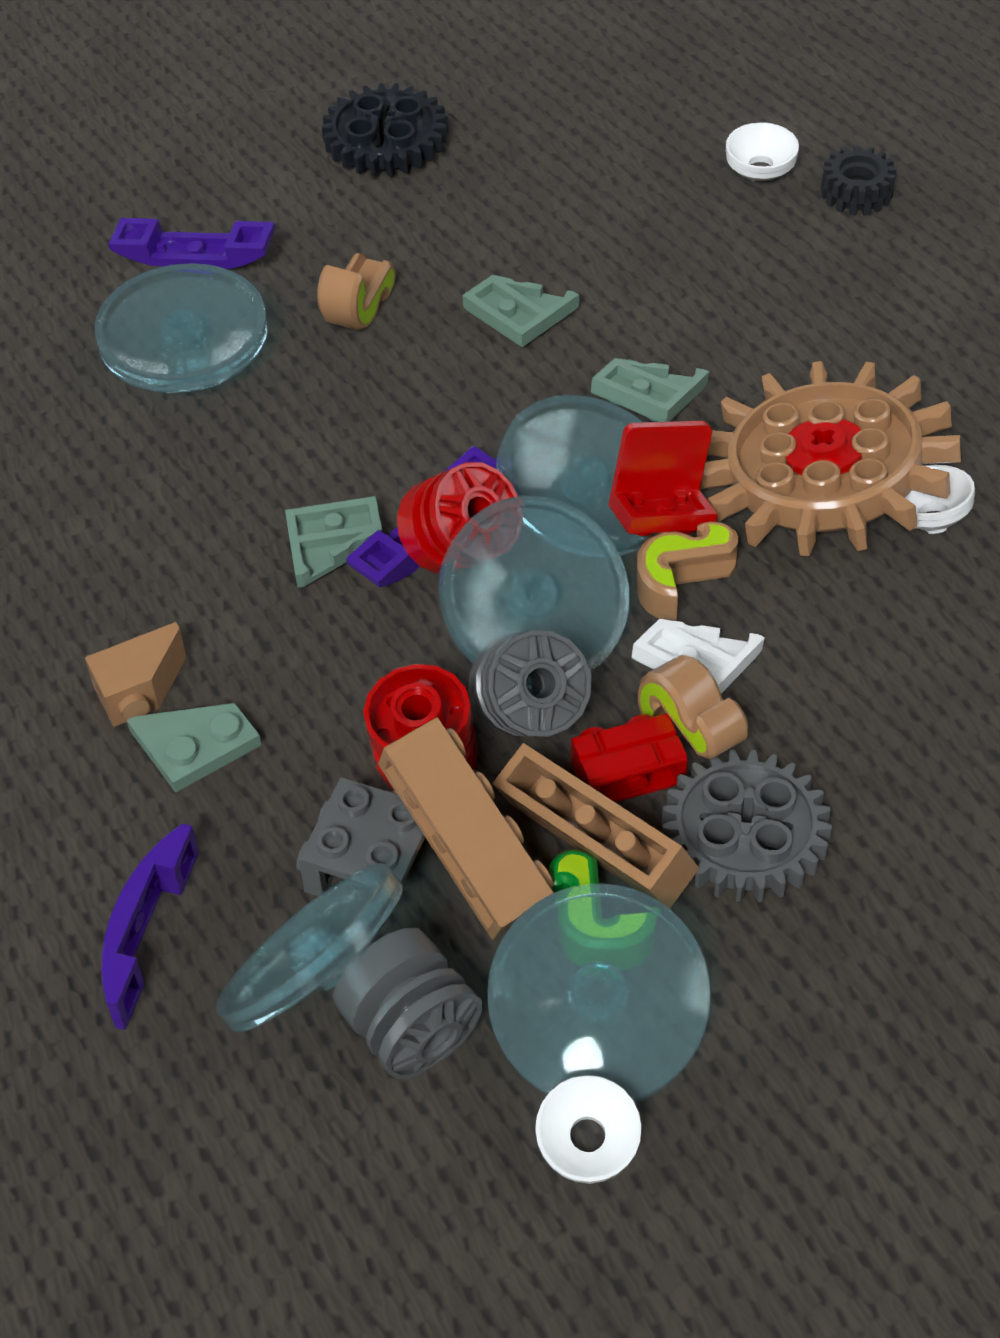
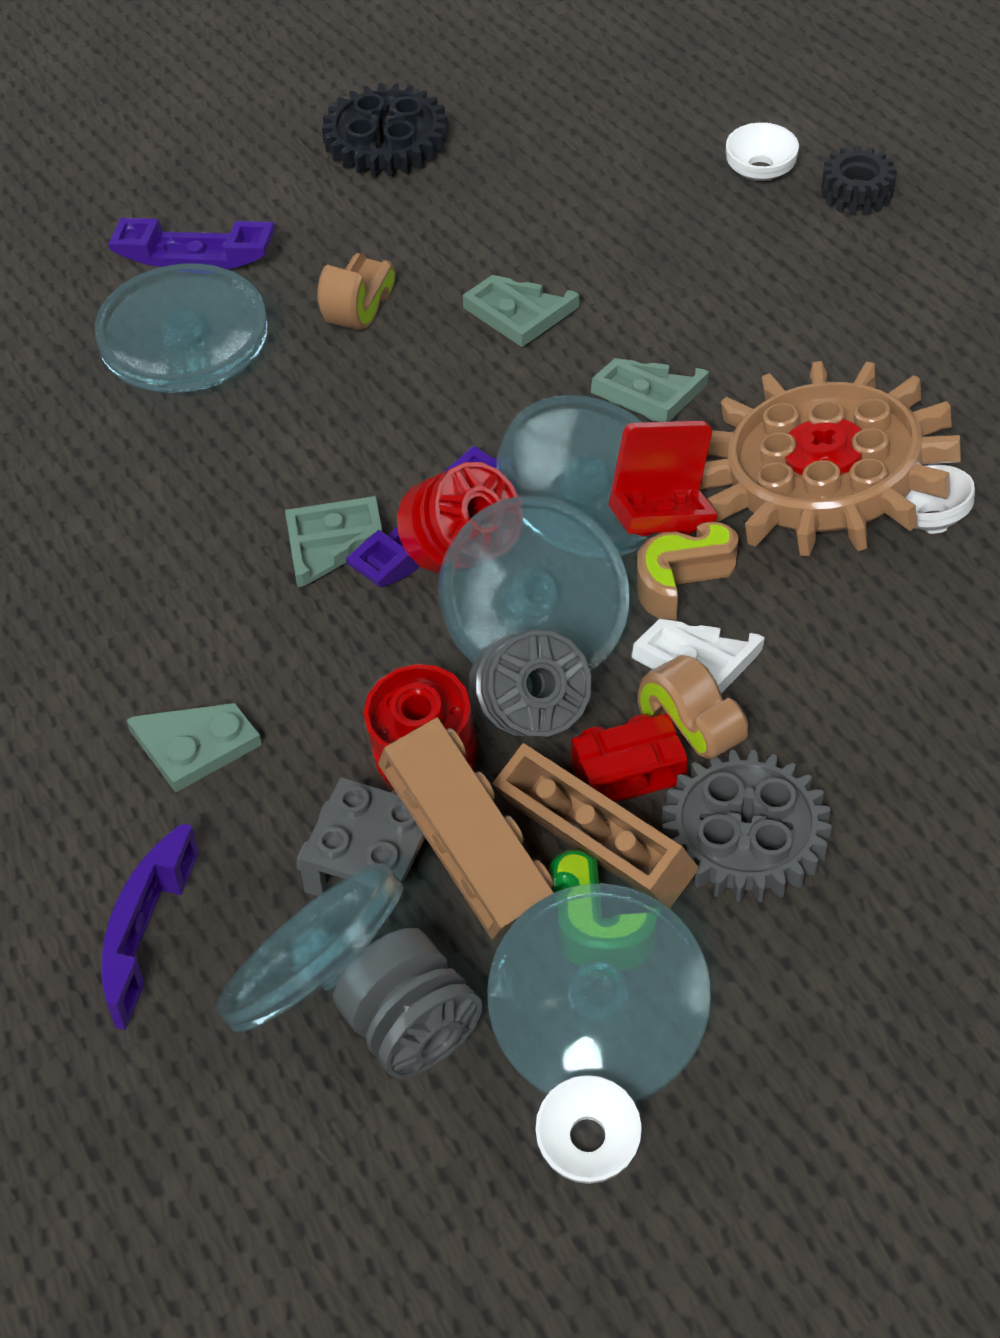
(137, 673): medium nougat slope -> none

